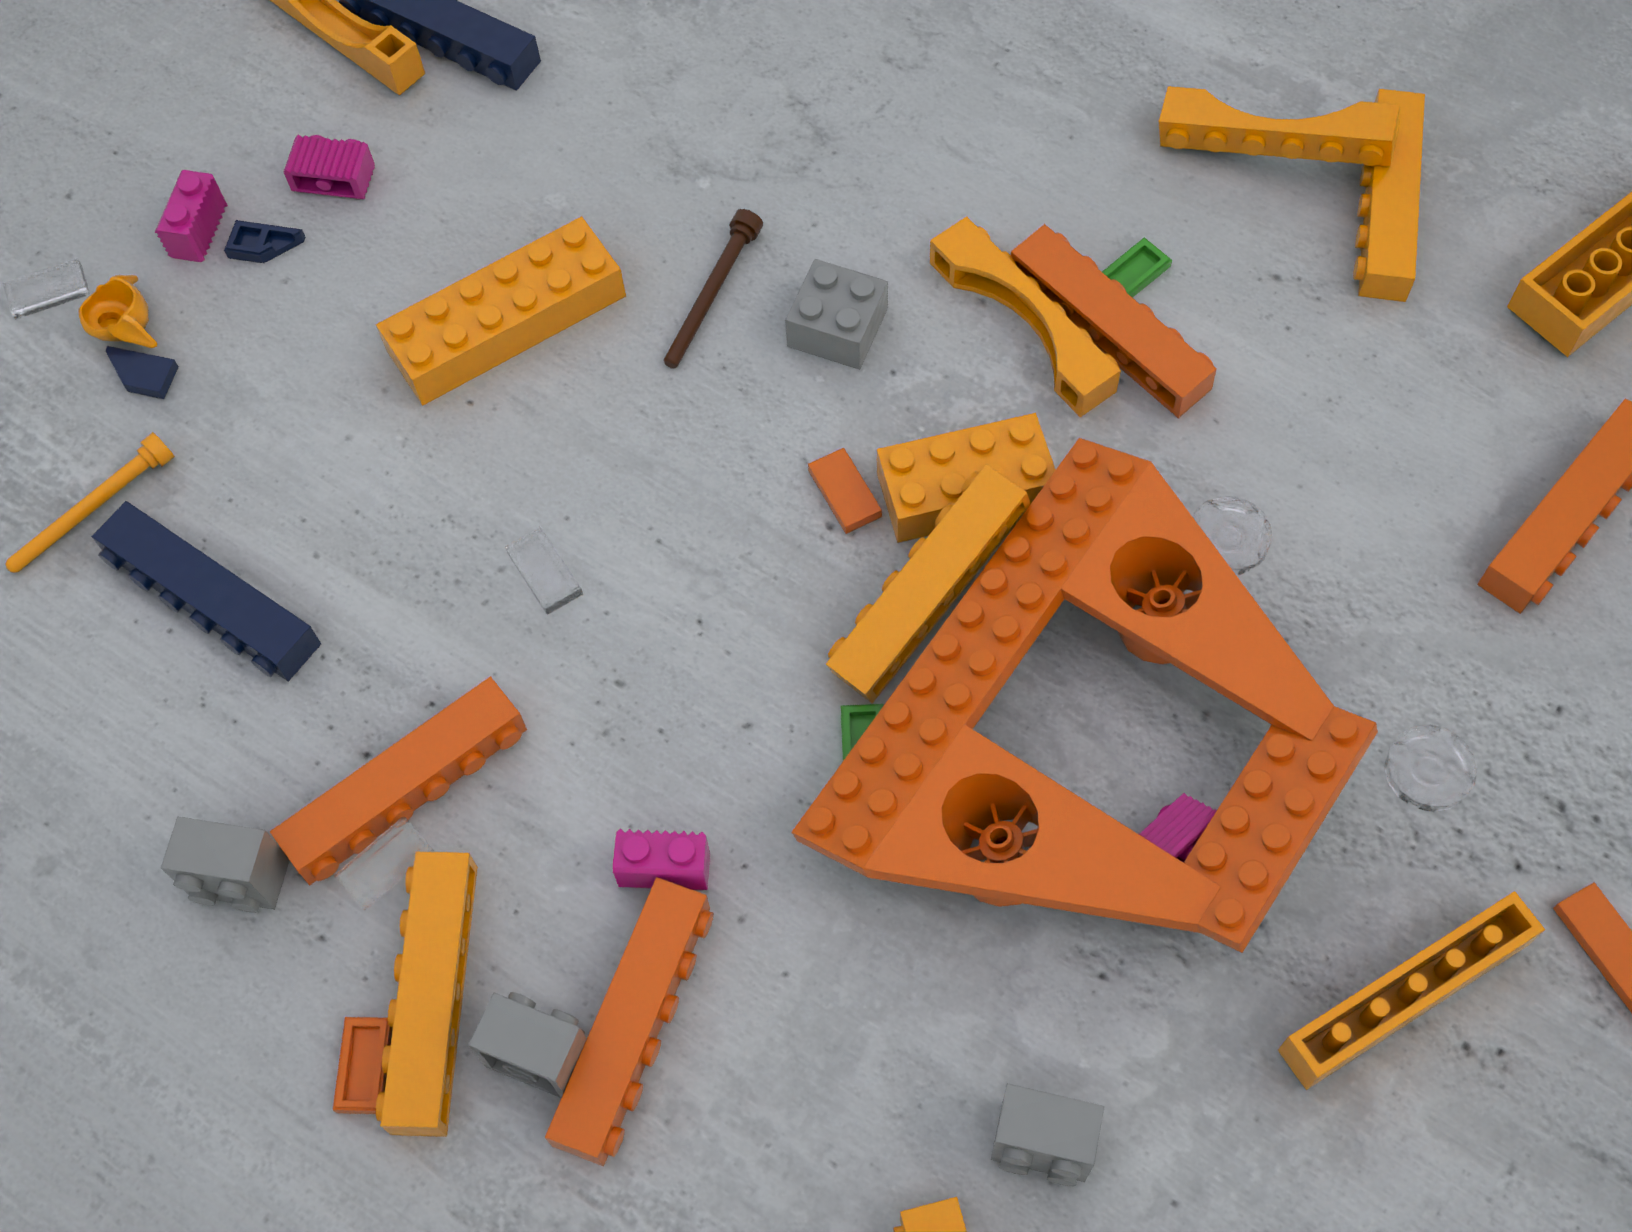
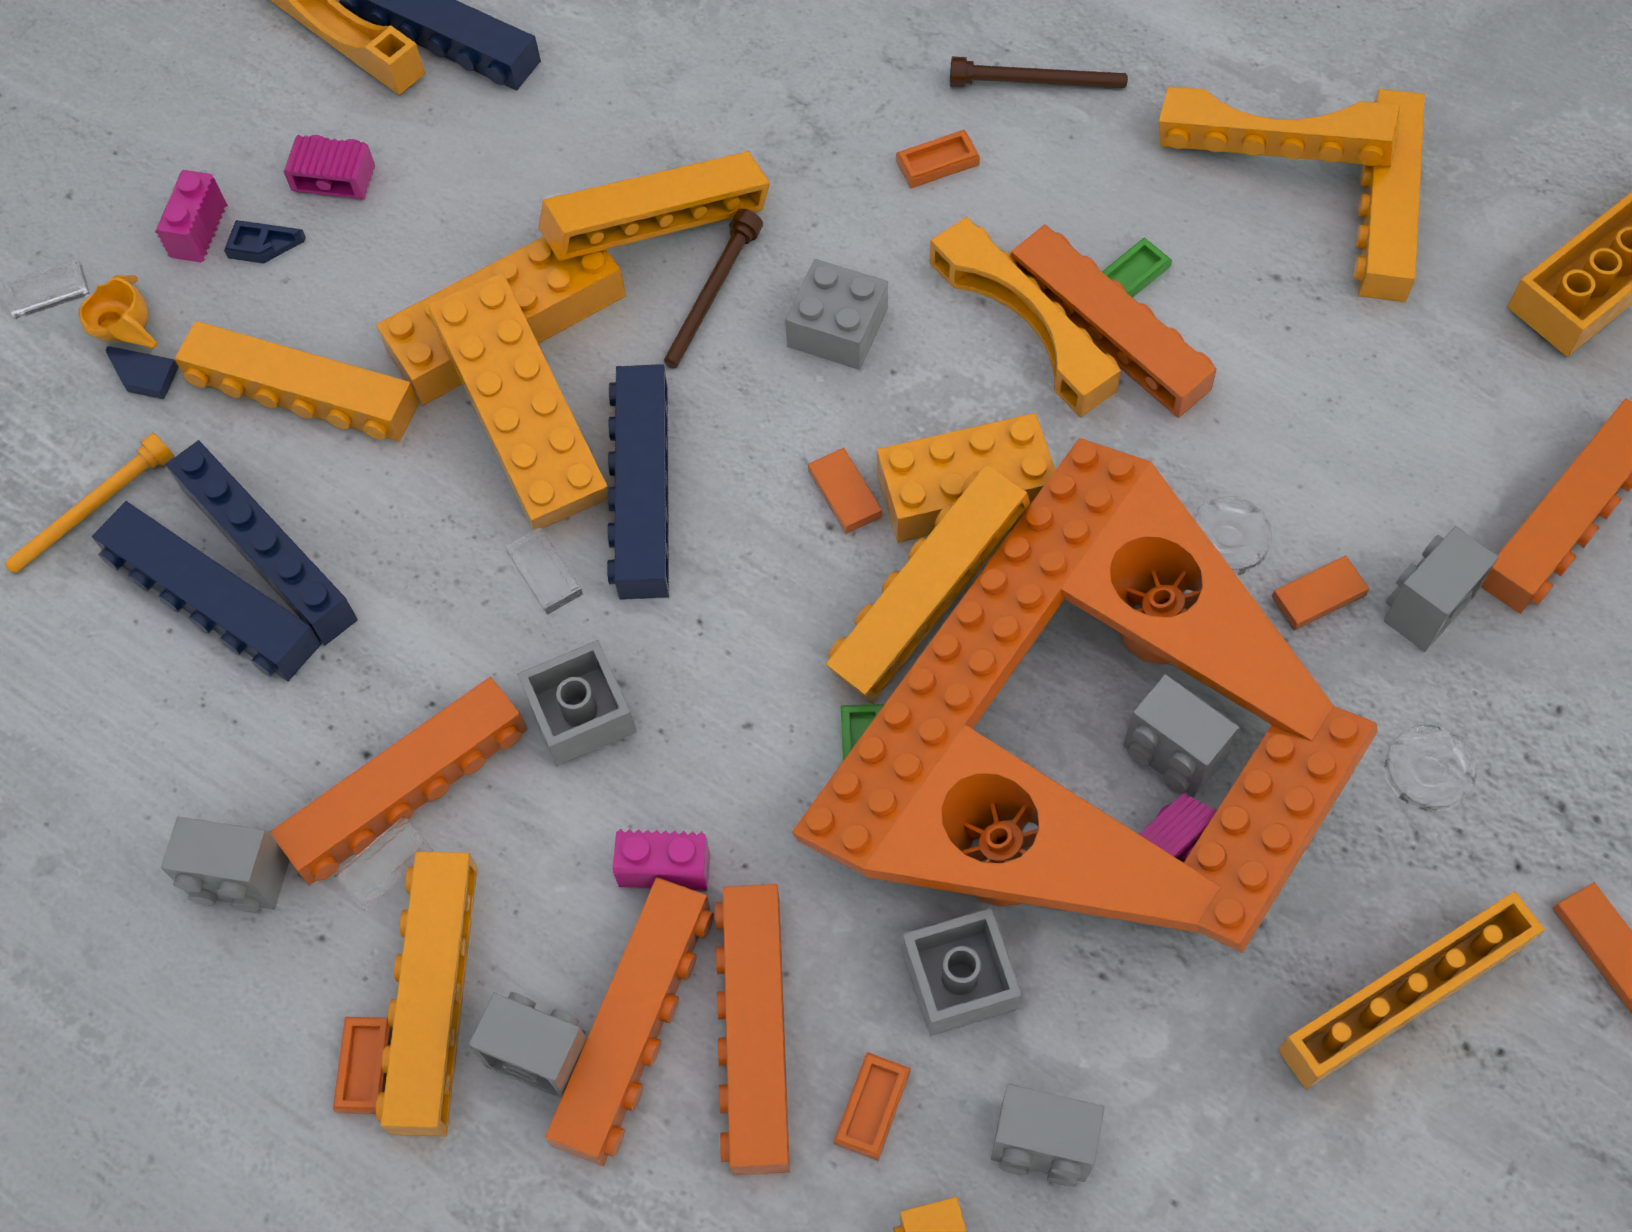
(262, 542): none -> dark blue brick
(297, 381): none -> light orange brick
(518, 401): none -> light orange brick
(577, 702): none -> light grey brick
(640, 483): none -> dark blue brick
(652, 205): none -> light orange brick
(754, 1031): none -> orange brick
(872, 1106): none -> orange tile
(937, 158): none -> orange tile
(961, 971): none -> light grey brick
(965, 71): none -> reddish brown piece
(1179, 736): none -> light grey brick
(1320, 592): none -> orange tile
(1438, 587): none -> light grey brick

